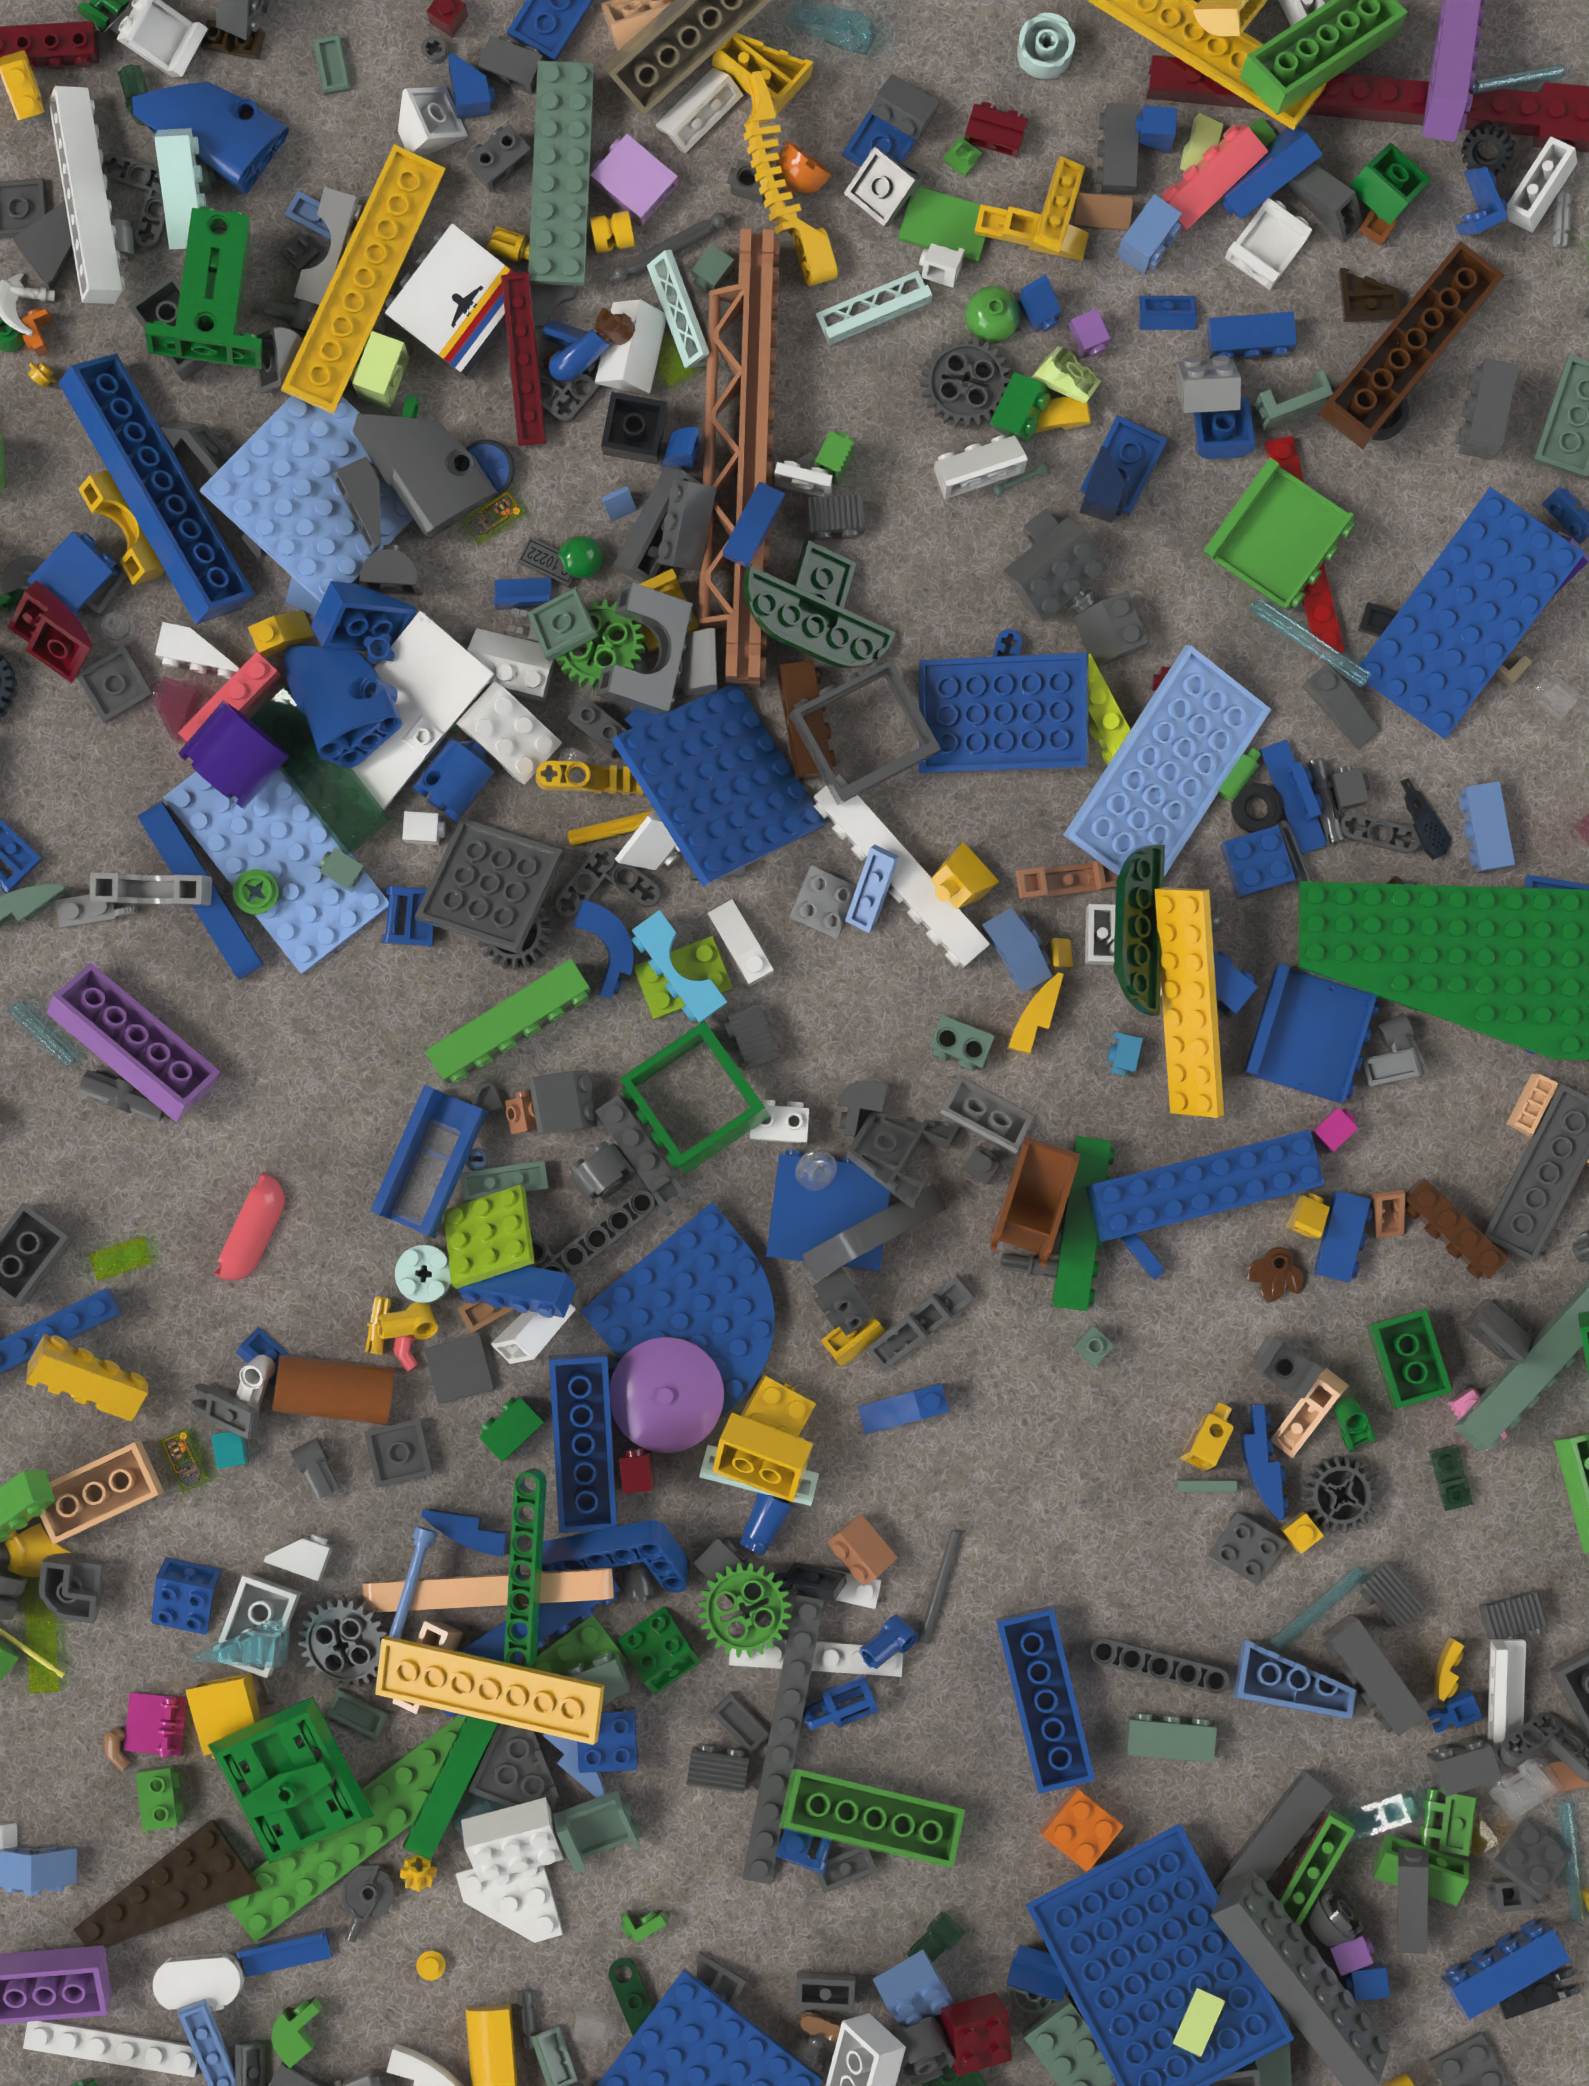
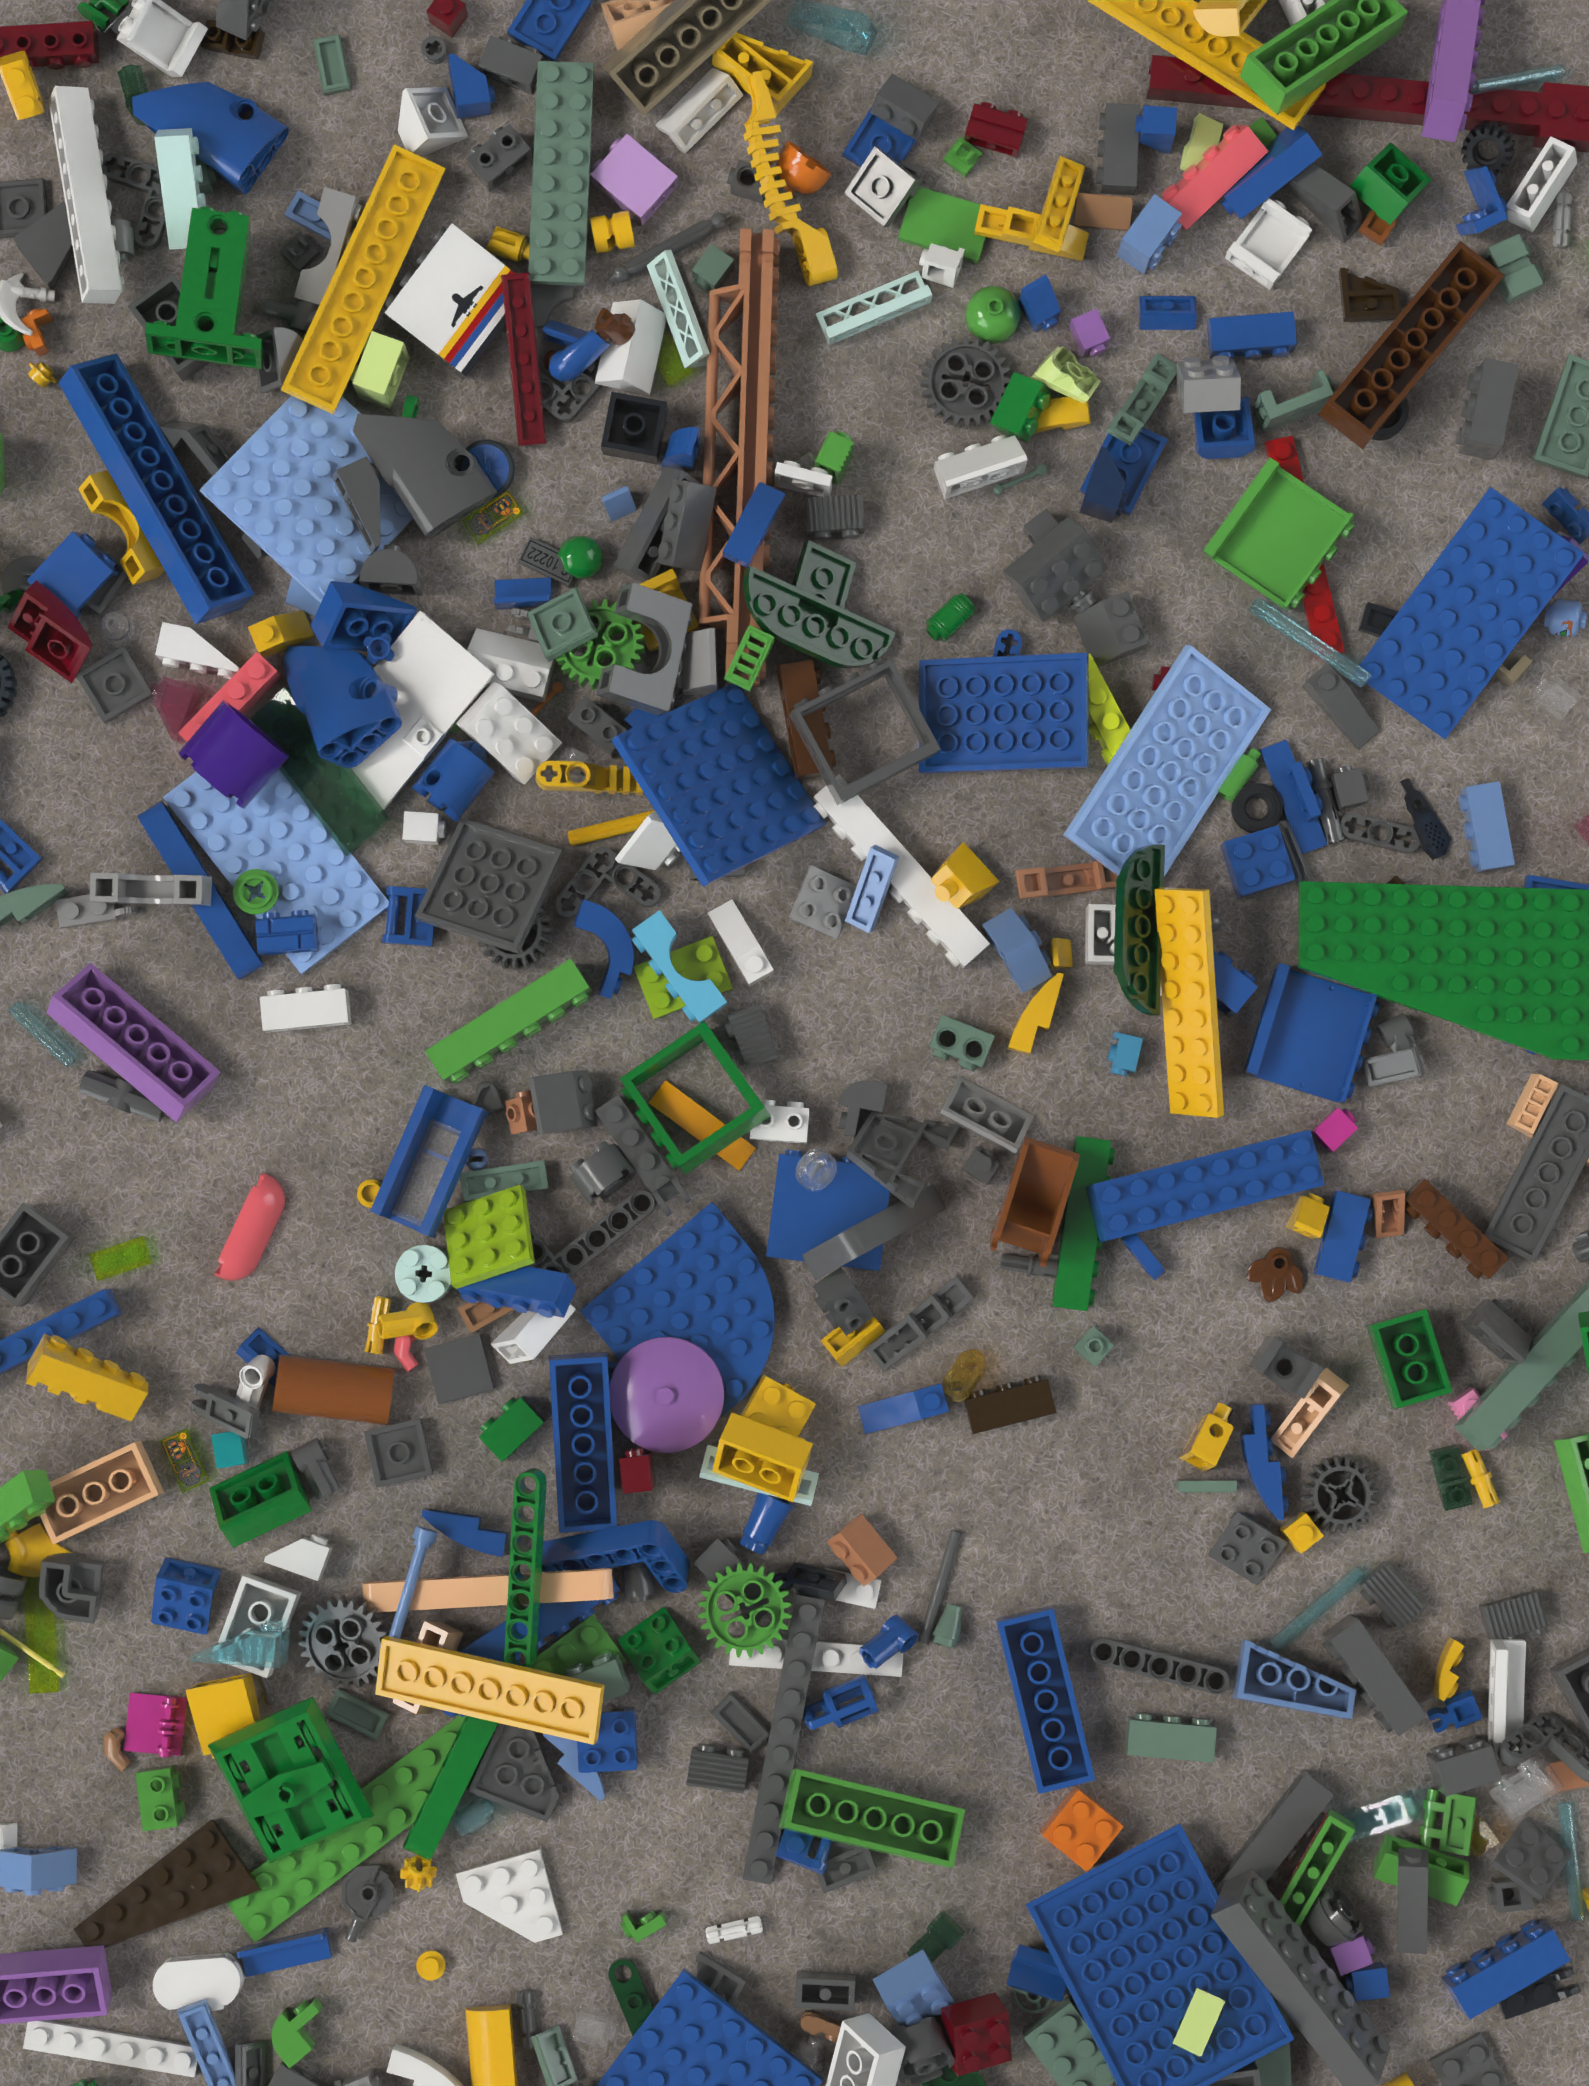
(259, 1499): none -> green slope
(286, 934): none -> blue brick
(305, 1009): none -> white brick
(342, 869): sand green brick -> none
(368, 1191): none -> yellow plate
(511, 1840): white brick -> none
(557, 687): none -> orange hinge
(596, 1828): sand green panel -> none
(698, 1122): none -> light orange slope
(734, 1930): none -> white axle
(758, 662): none -> bright green slope
(949, 1627): none -> sand green cone
(950, 617): none -> green head
(962, 1377): none -> clear yellow plate
(1009, 1404): none -> dark brown brick
(1041, 61): light aqua brick -> none
(1143, 400): none -> sand green slope
(1353, 1423): green piece -> none
(1480, 1478): none -> yellow pin
(1520, 275): none -> sand green brick
(1565, 618): none -> medium blue head

